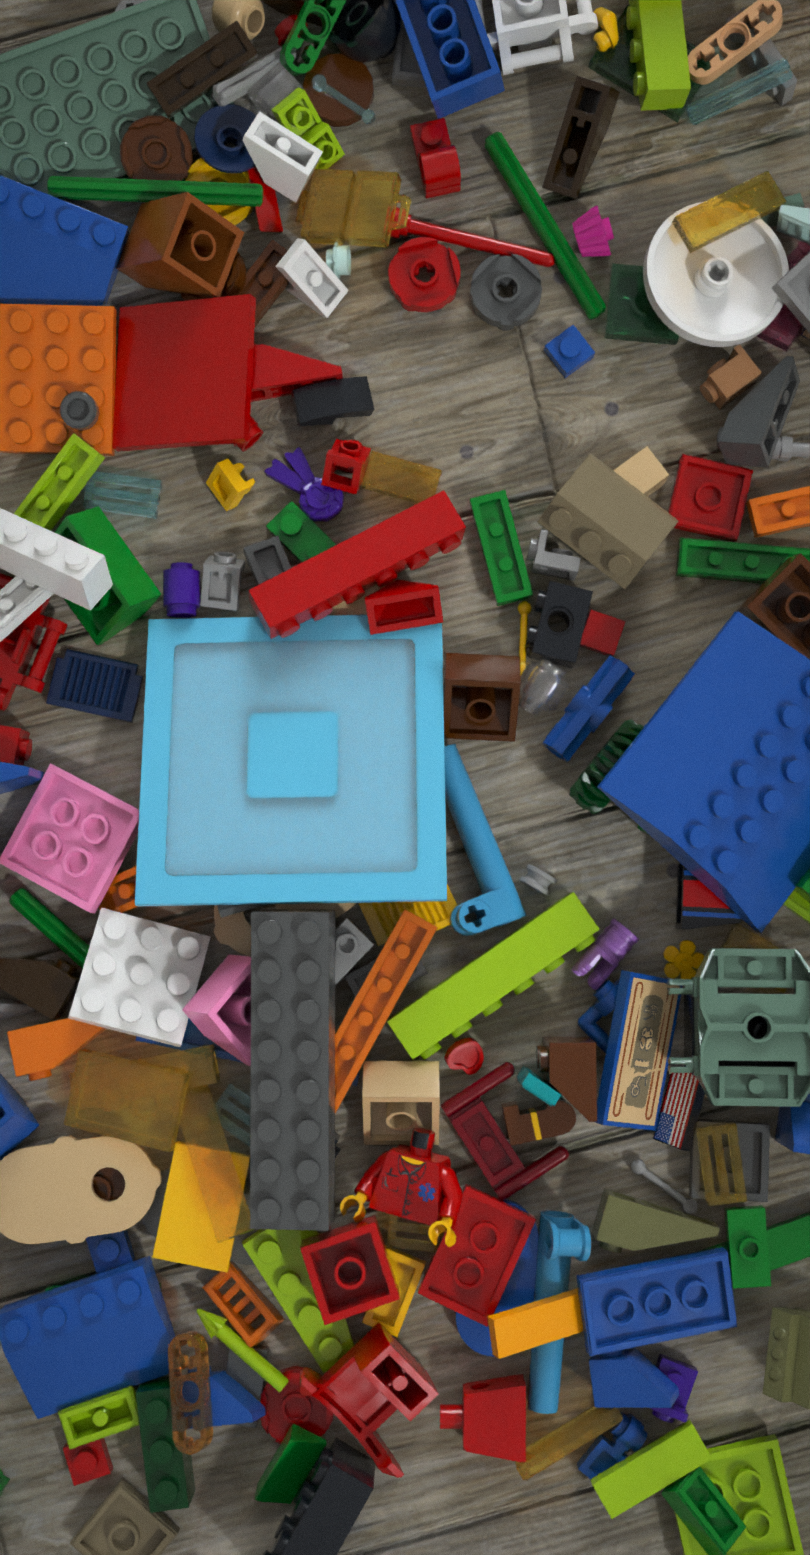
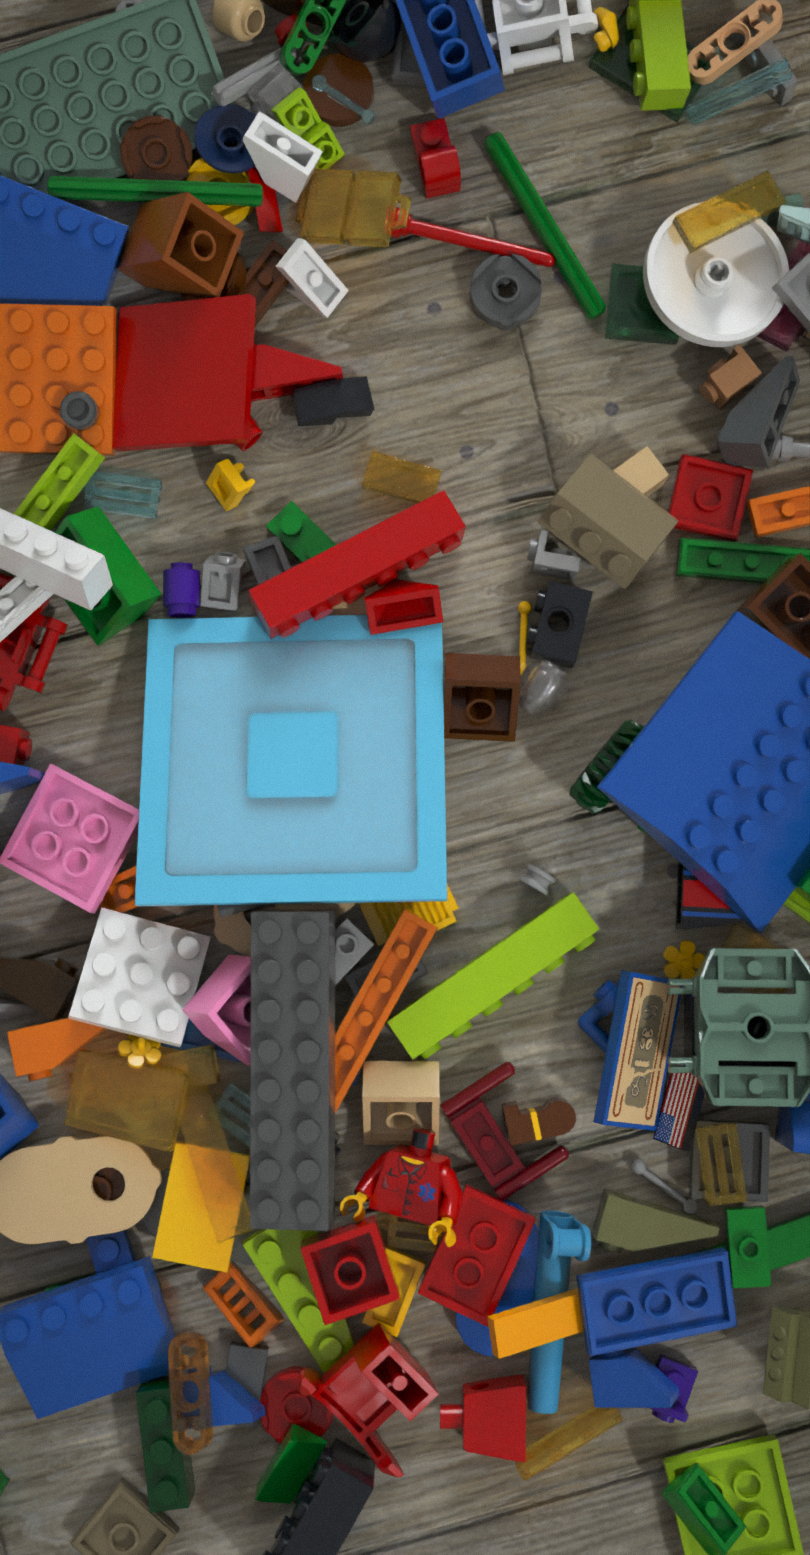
(50, 925): green axle -> none
(88, 1461): red plate -> none
(95, 685): dark blue window -> none
(100, 1417): lime slope -> none
(138, 1050): none -> yellow plant
(202, 69): dark brown plate -> none
(216, 1327): lime piece -> none
(315, 500): dark purple piece -> none
(339, 259): light aqua plate -> none
(349, 457): red brick -> none
(420, 295): red plate -> none
(465, 1055): red piece -> none
(499, 897): dark azure axle -> none
(500, 548): green plate -> none
(538, 1086): teal tile -> none
(569, 351): blue plate -> none
(571, 1069): reddish brown slope -> none
(580, 136): dark brown slope -> none
(588, 708): blue piece -> none
(593, 234): dark pink piece -> none
(602, 633): red tile -> none
(606, 1453): blue plate -> none
(612, 947): medium lavender hinge -> none
(650, 1469): lime tile -> none

